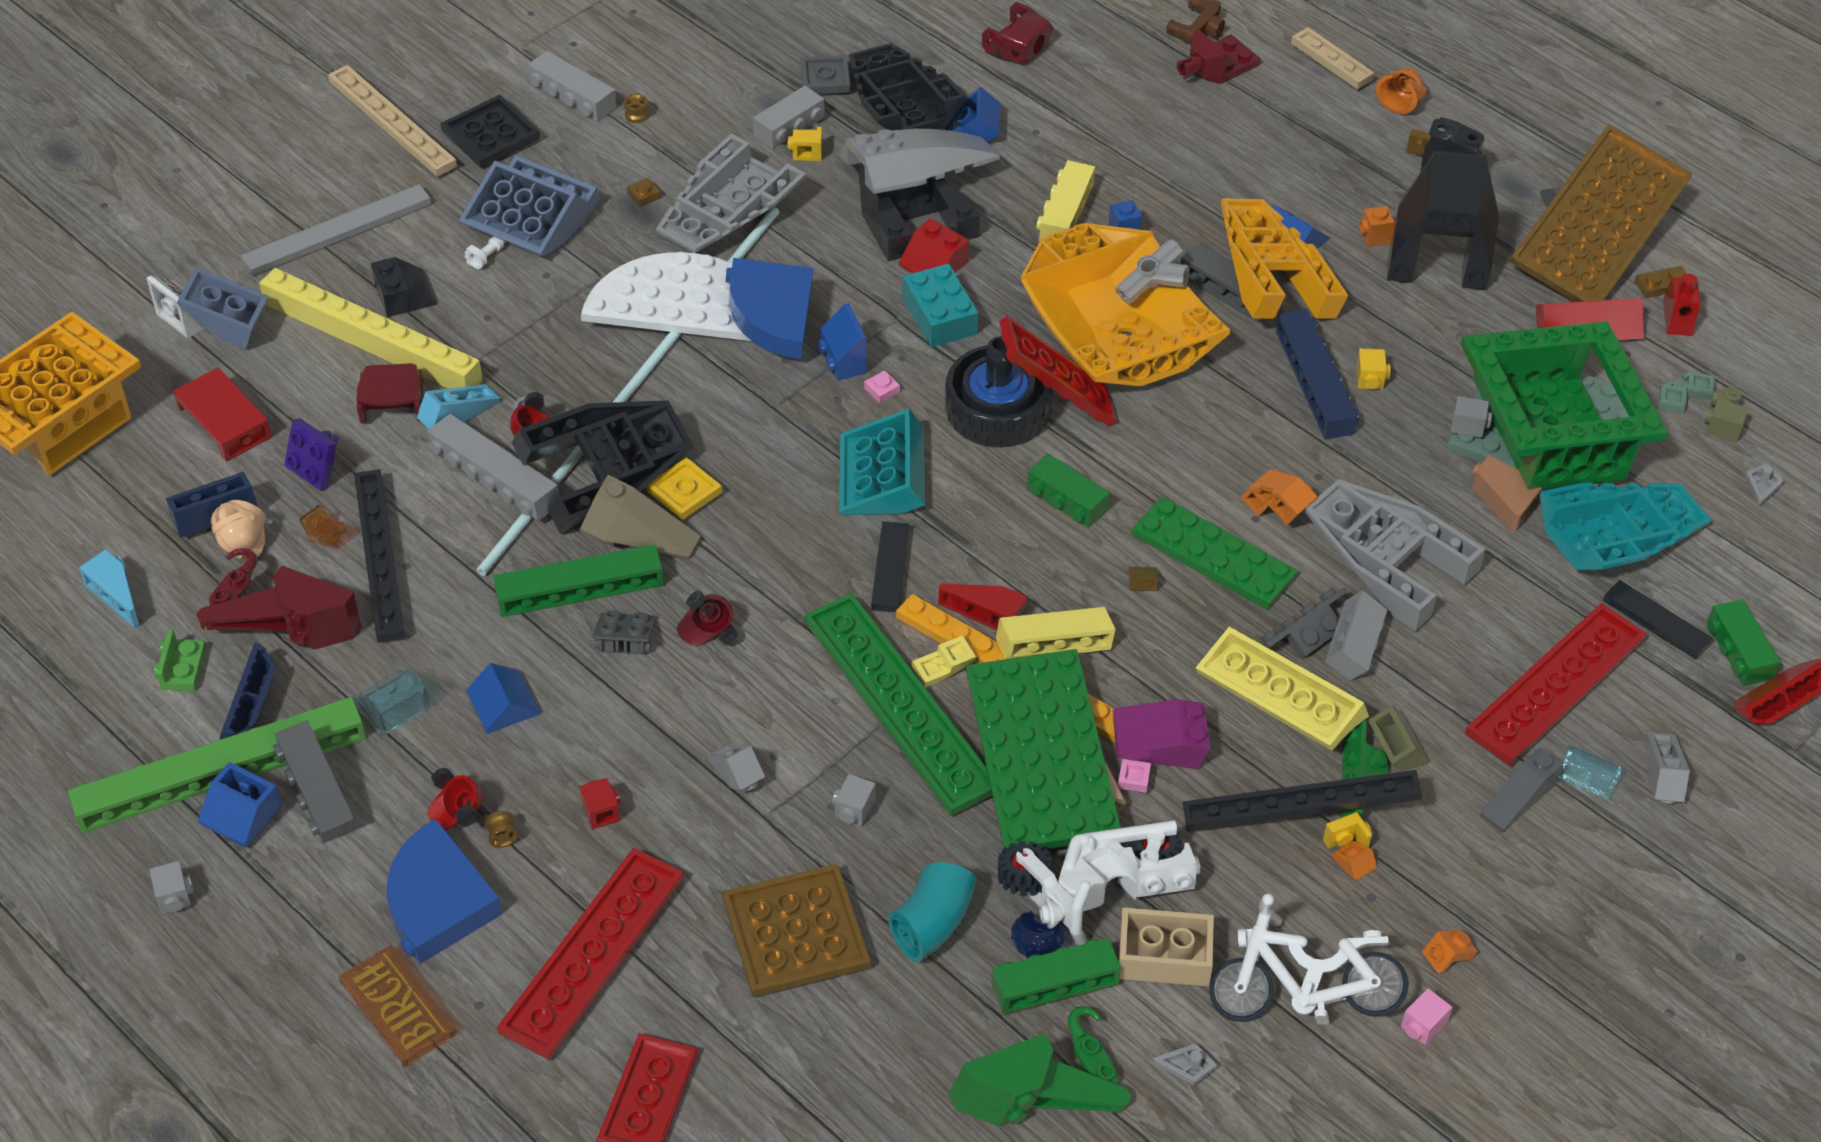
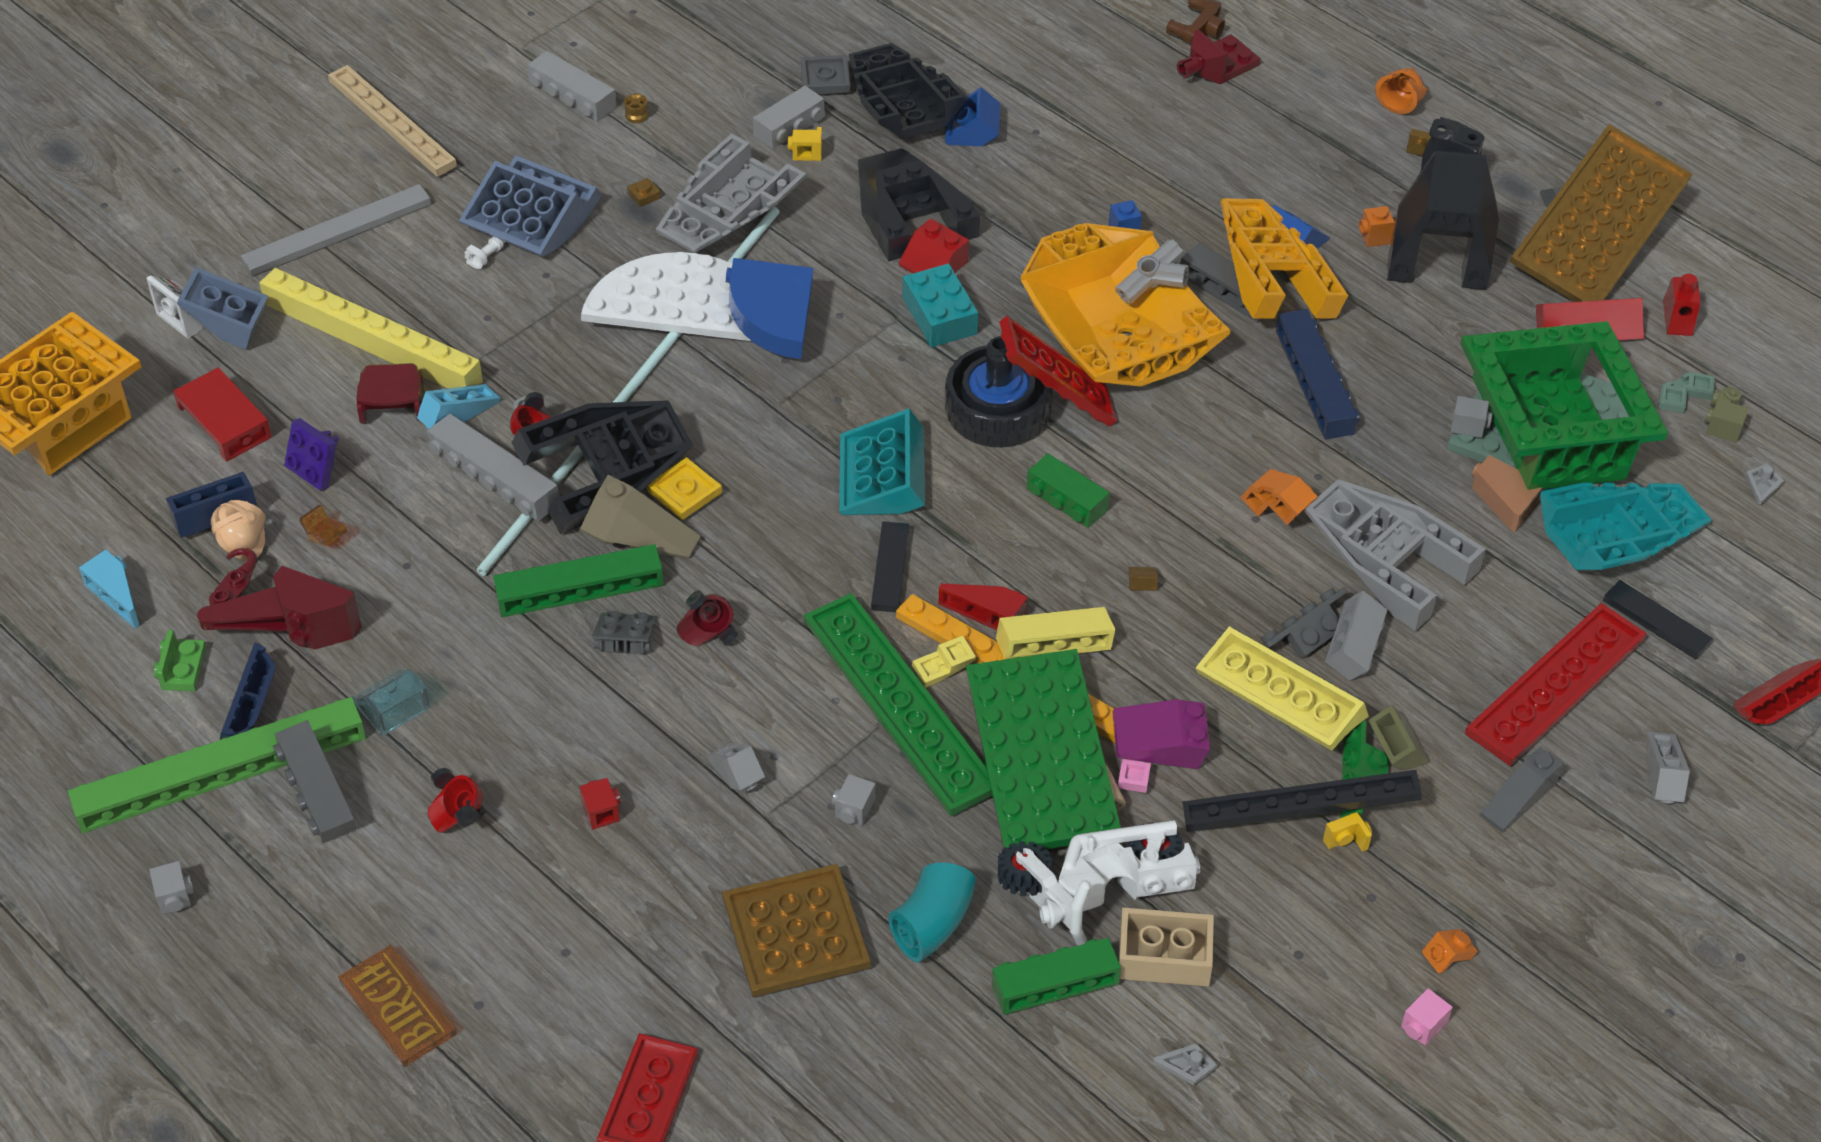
(239, 804): blue slope -> none
(379, 556): black plate -> none
(401, 286): black slope -> none
(436, 894): blue brick -> none
(490, 131): black plate -> none
(501, 698): blue slope -> none
(501, 829): pearl gold wheel -> none
(590, 954): red plate -> none
(843, 344): blue slope -> none
(882, 386): bright pink plate -> none
(912, 155): light grey wedge -> none
(1021, 39): dark red piece -> none
(1024, 1077): green slope -> none
(1034, 937): clear blue hair -> none
(1067, 198): light yellow brick -> none
(1215, 553): green plate -> none
(1244, 988): piece -> none
(1332, 58): tan plate -> none
(1355, 859): orange slope -> none
(1371, 369): yellow brick -> none
(1590, 772): clear light blue slope -> none
(1657, 282): pearl gold plate -> none
(1743, 642): green brick -> none

